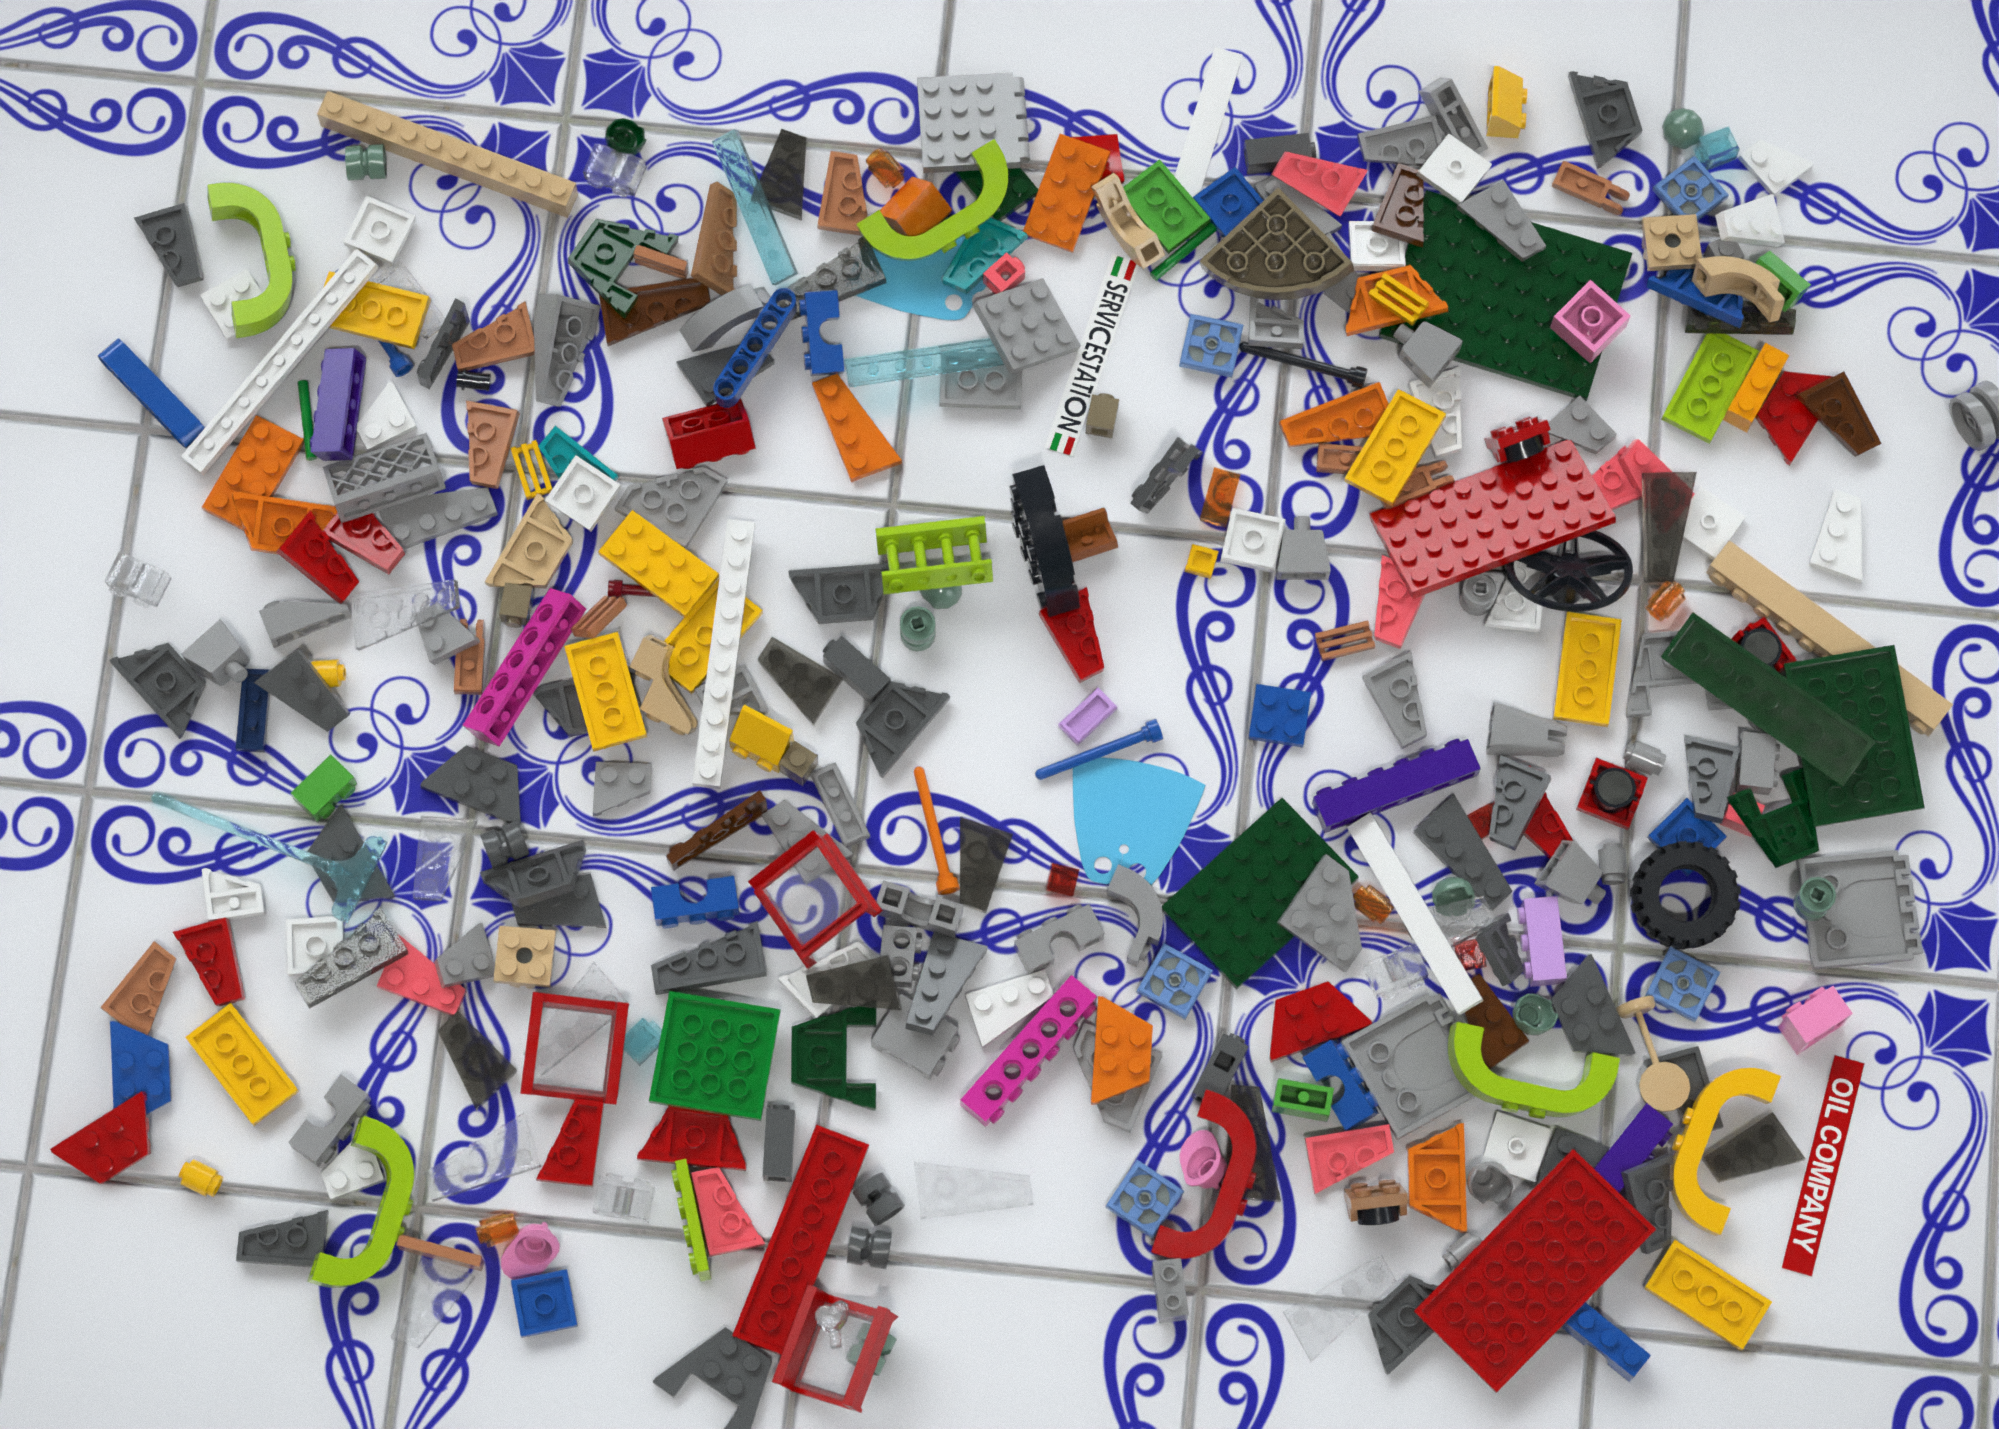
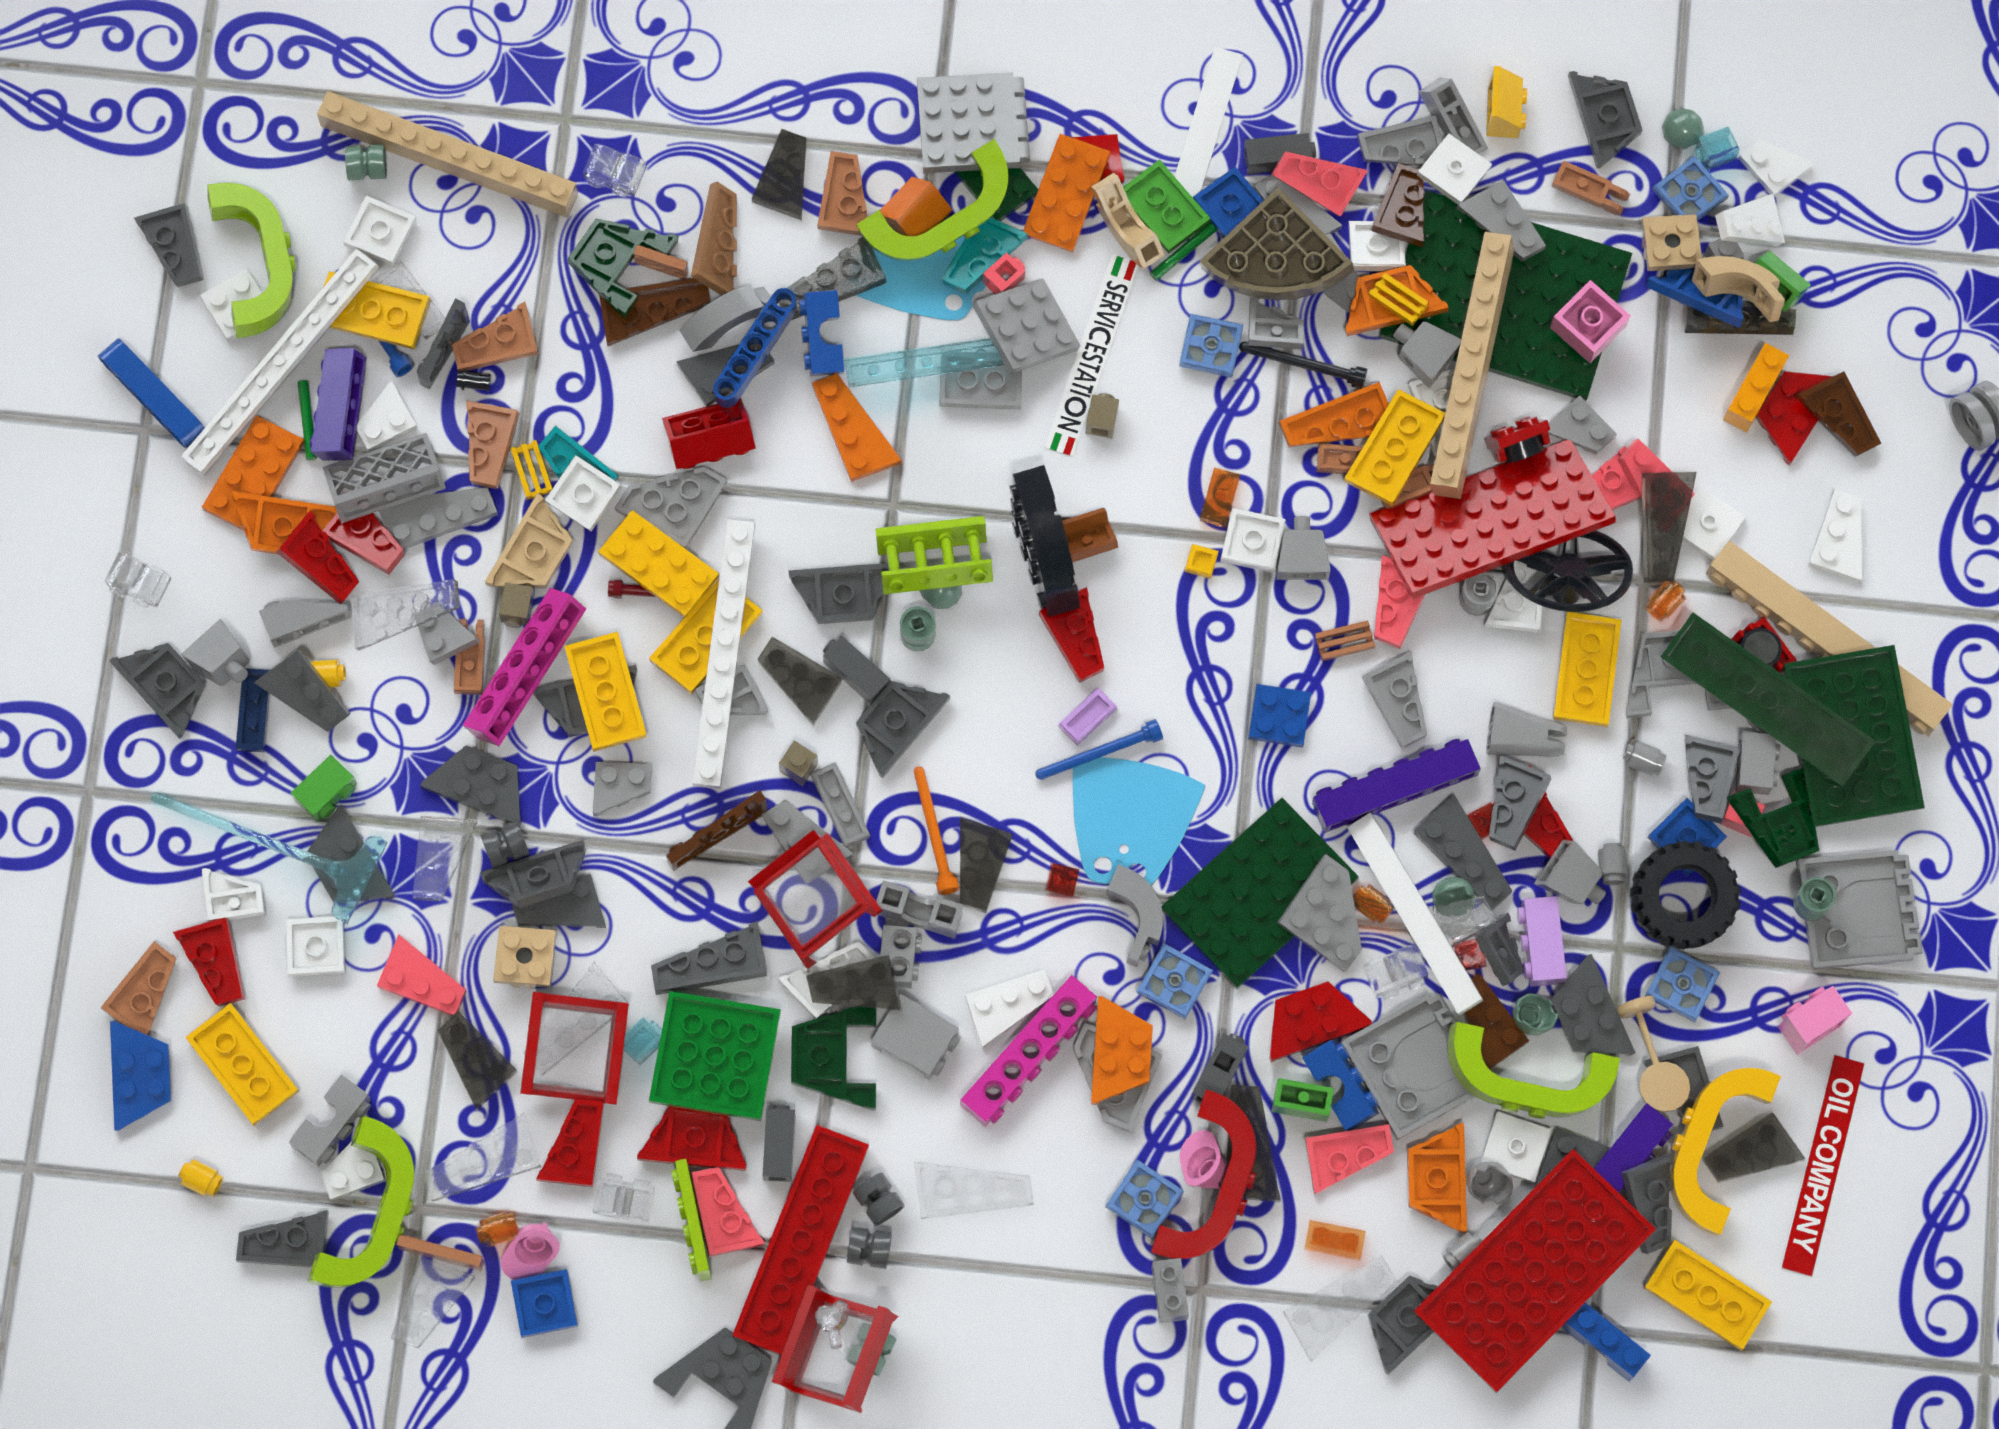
(109, 1142): red wing -> none
(359, 956): clear smoke wing -> none
(466, 960): light grey wing -> none
(560, 338): light grey wedge -> none
(598, 617): nougat tile -> none
(625, 136): dark green hair -> none
(662, 699): tan arch -> none
(672, 909): blue arch -> none
(755, 207): clear light blue tile -> none
(760, 739): yellow slope -> none
(885, 168): clear orange brick -> none
(944, 973): wing -> none
(1078, 925): light grey arch -> none
(1163, 474): dark grey wing -> none
(1334, 1240): none -> clear orange plate
(1376, 1203): medium nougat piece -> none
(1472, 365): none -> tan brick
(1612, 793): piece -> none
(1710, 385): lime plate -> none

